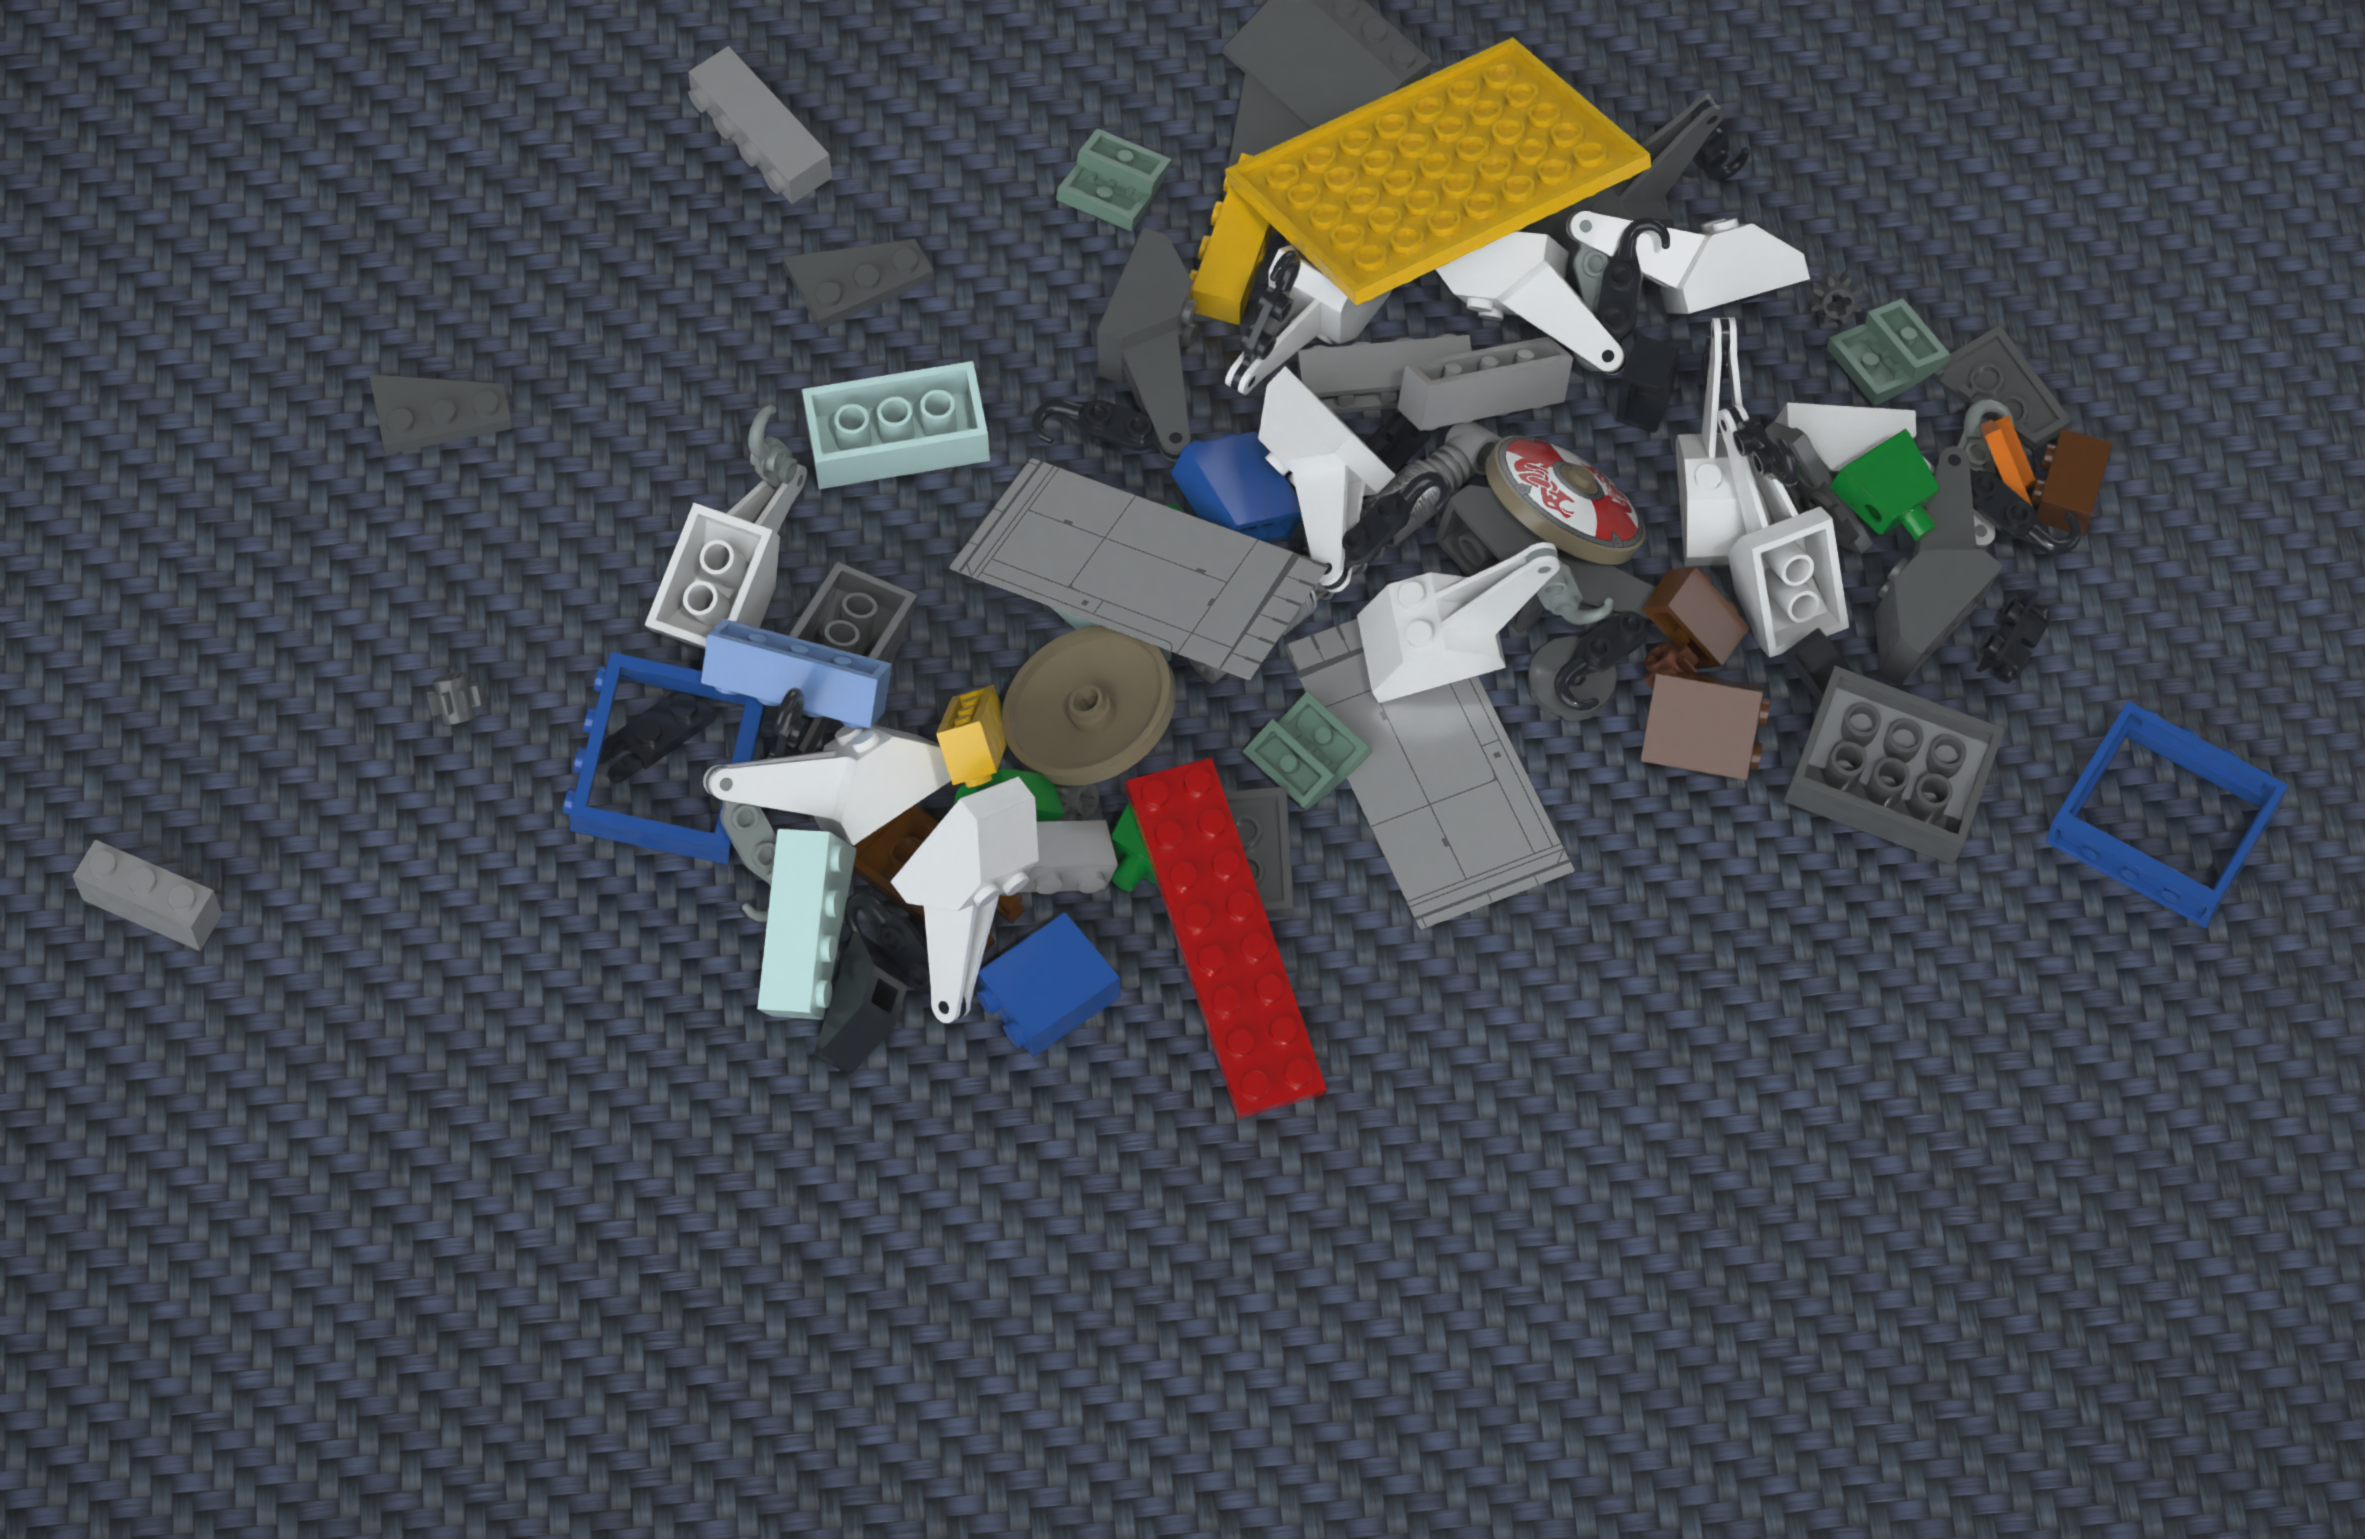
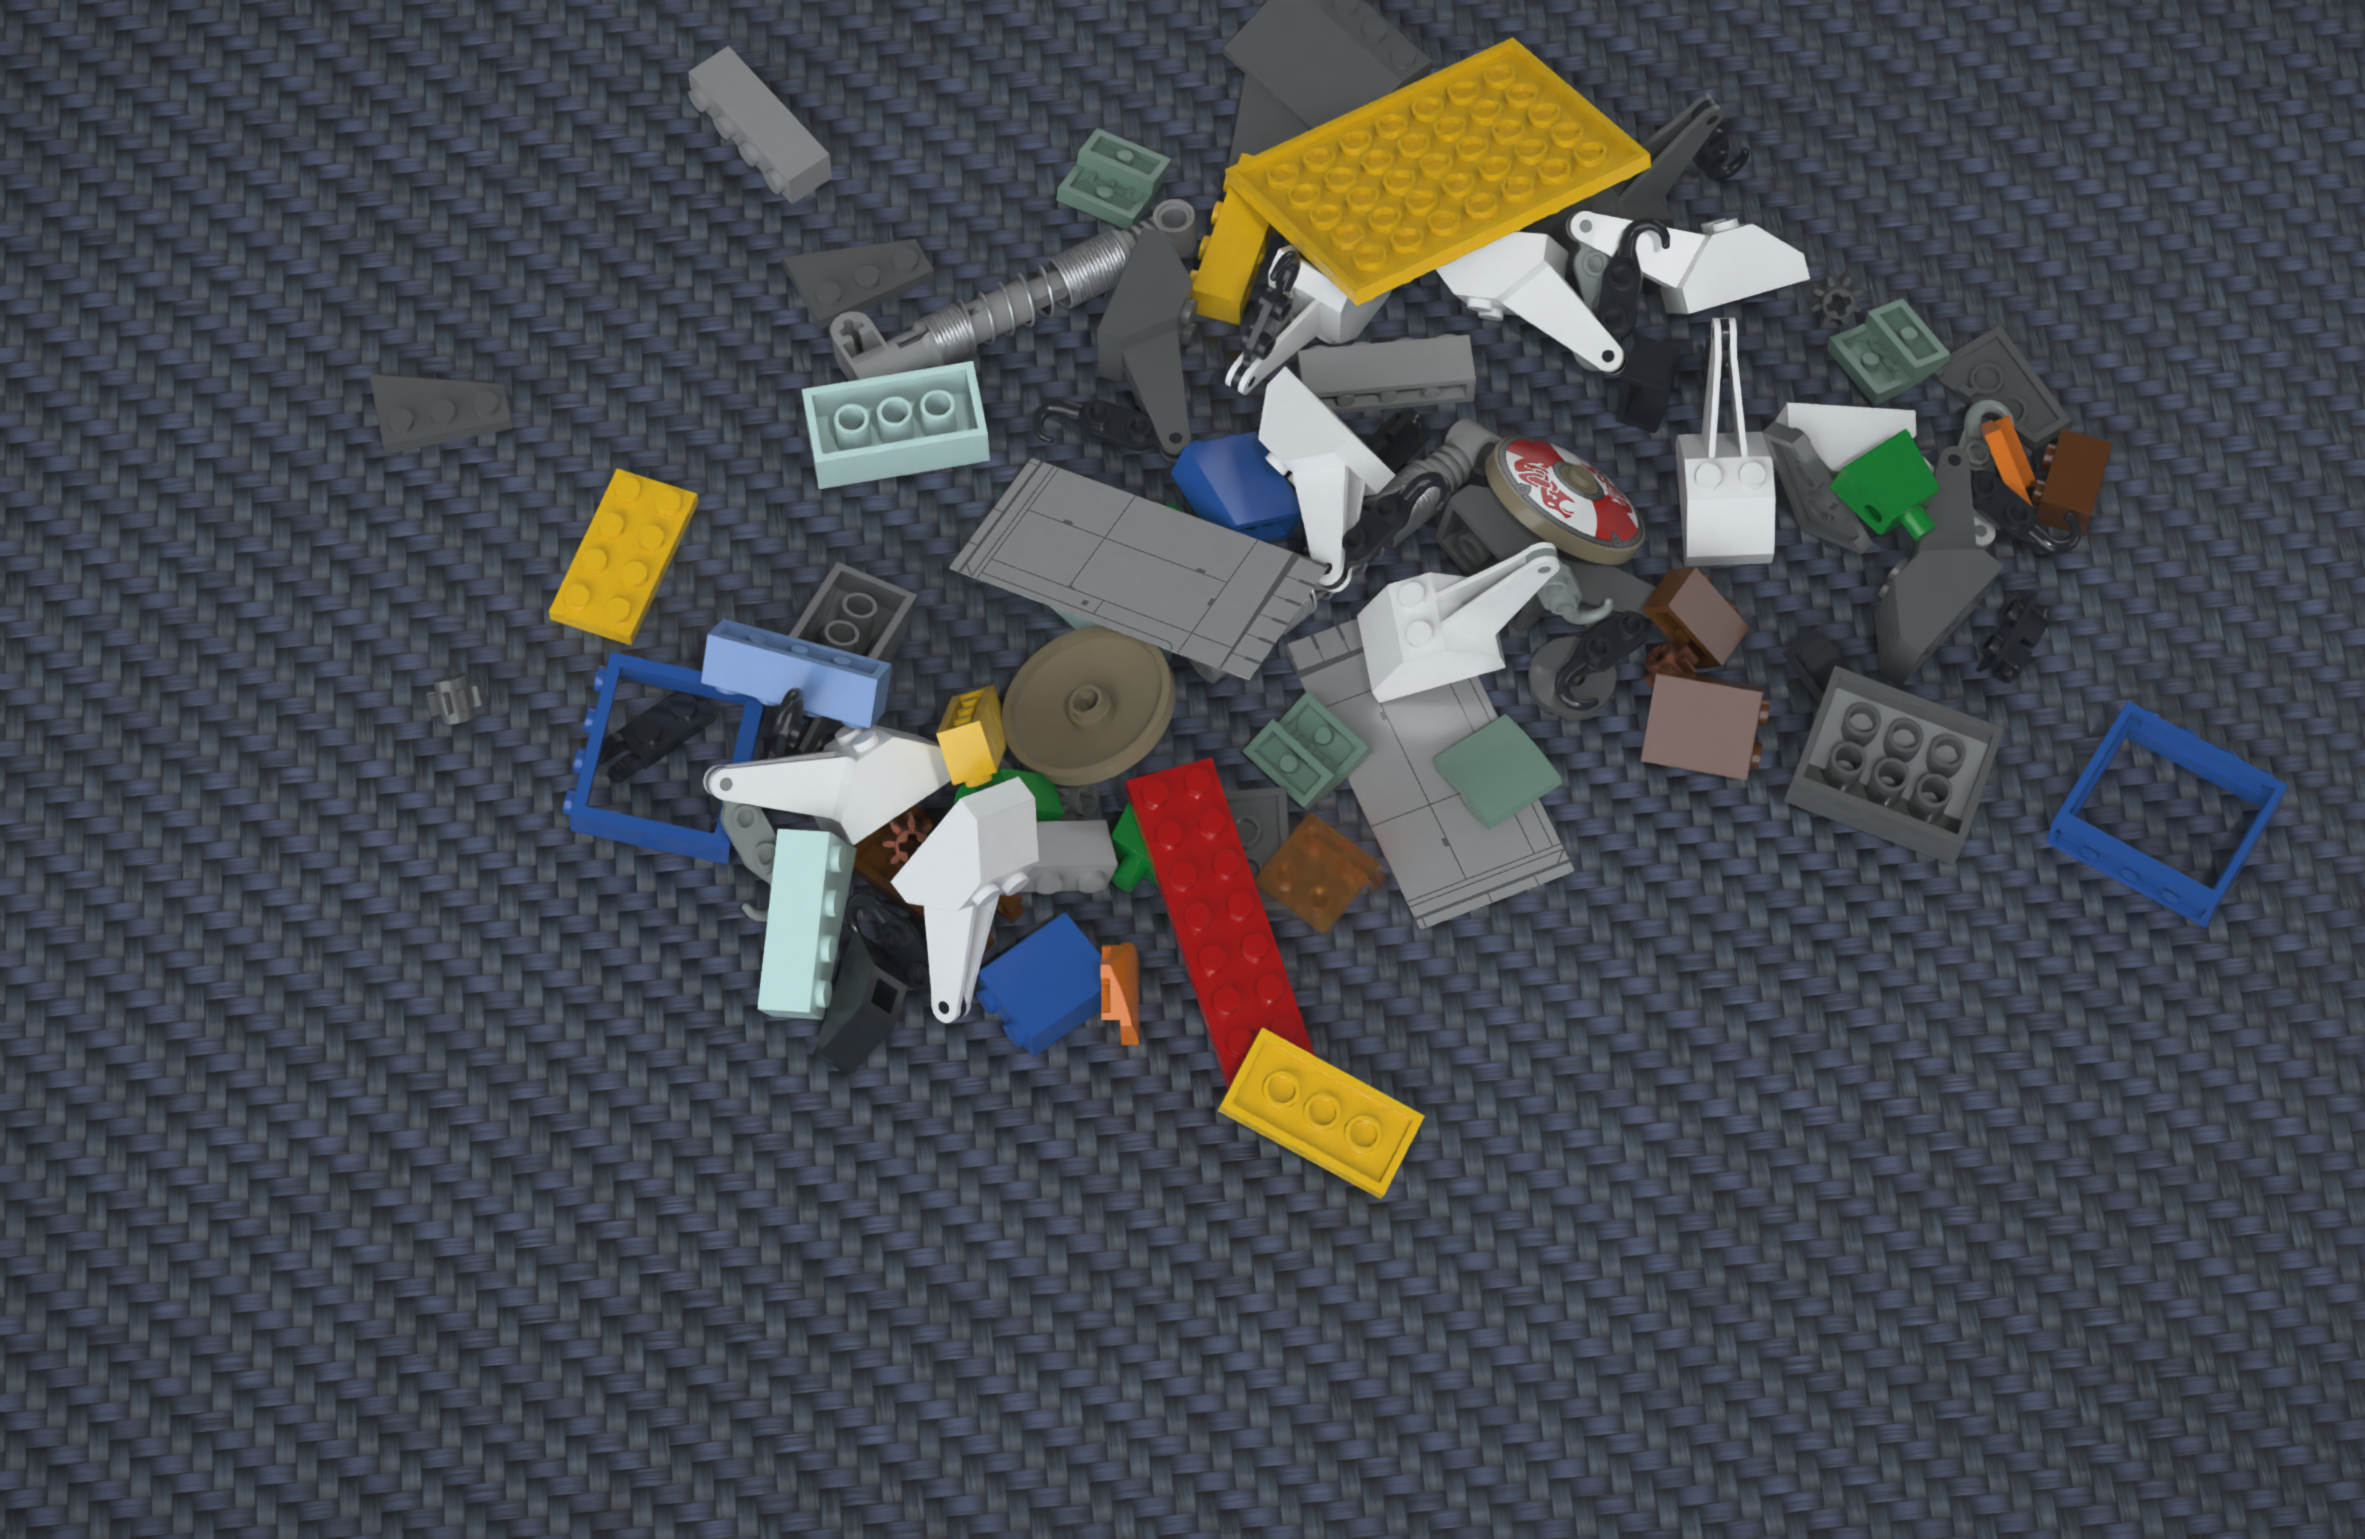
(147, 895): light grey brick -> none
(623, 557): none -> yellow plate
(730, 559): white slope -> none
(900, 835): none -> copper gear
(956, 331): none -> light grey piece
(1121, 989): none -> orange slope
(1319, 873): none -> clear orange bracket
(1321, 1113): none -> yellow plate
(1484, 383): light grey brick -> none
(1497, 771): none -> sand green slope
(1781, 571): white slope -> none

